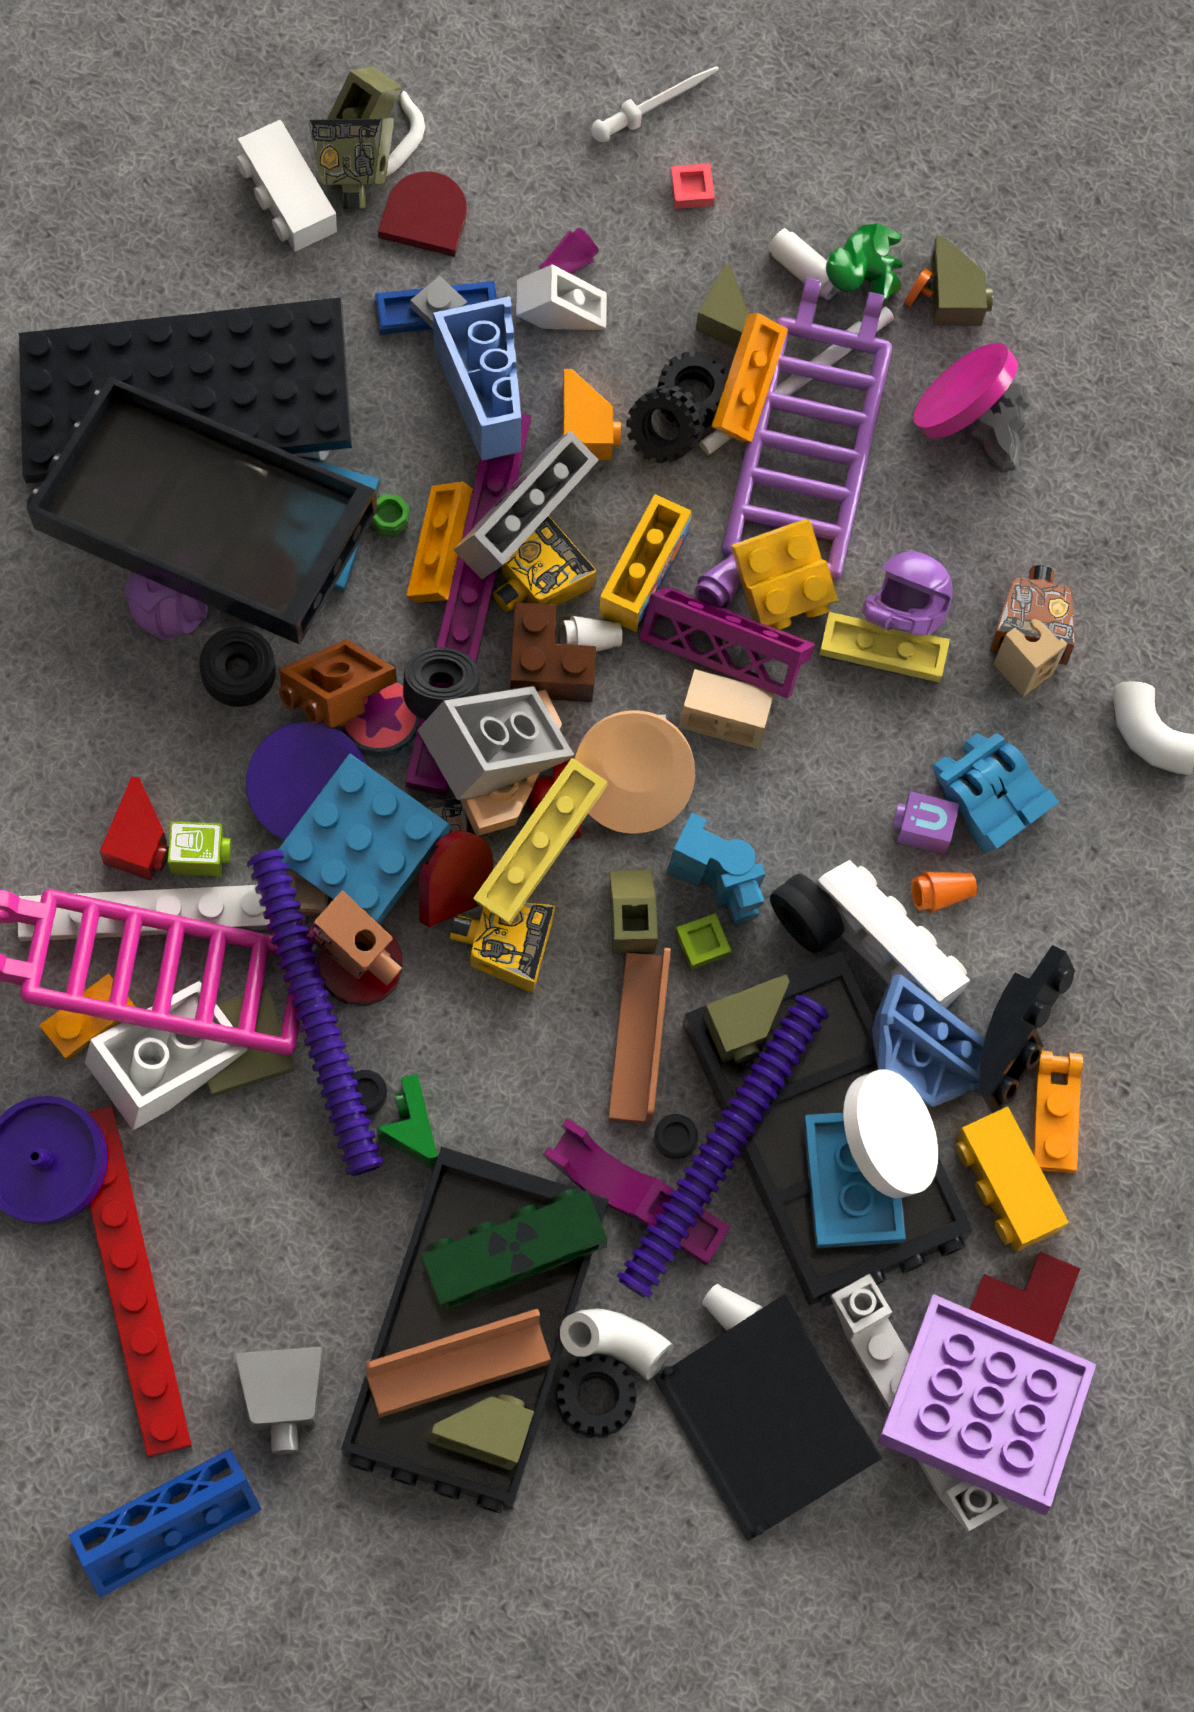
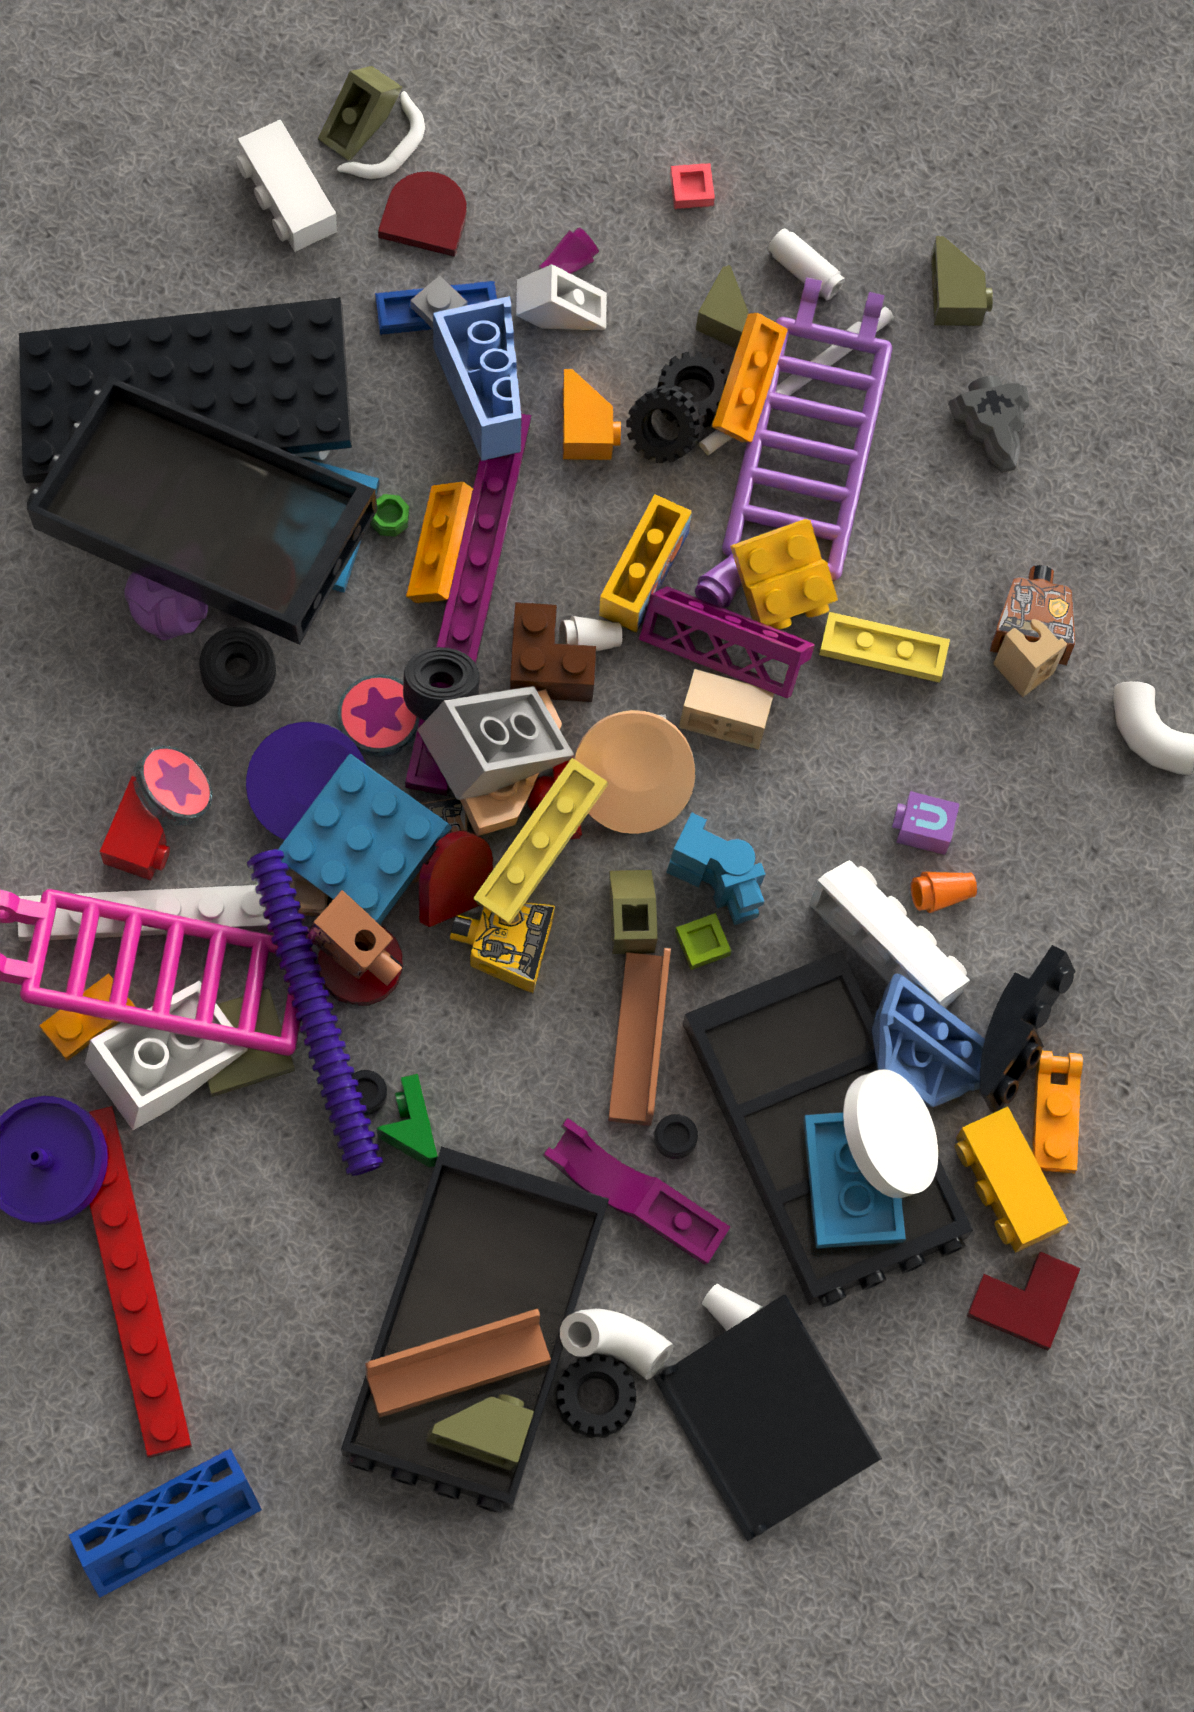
(172, 785): none -> tile
(198, 849): lime brick -> none
(281, 1392): light grey torso -> none
(334, 682): dark orange plate -> none
(352, 155): torso -> none
(514, 1249): dark green brick -> none
(526, 505): light grey brick -> none
(545, 570): torso -> none
(632, 114): white sword -> none
(723, 1145): dark purple piece -> none
(744, 1019): olive slope -> none
(807, 913): black tyre -> none
(866, 258): green animal -> none
(884, 1357): white slope -> none
(913, 595): medium lavender helmet -> none
(920, 287): orange piece -> none
(965, 390): dark pink piece -> none
(981, 775): dark azure hips -> none
(988, 1404): plate -> none

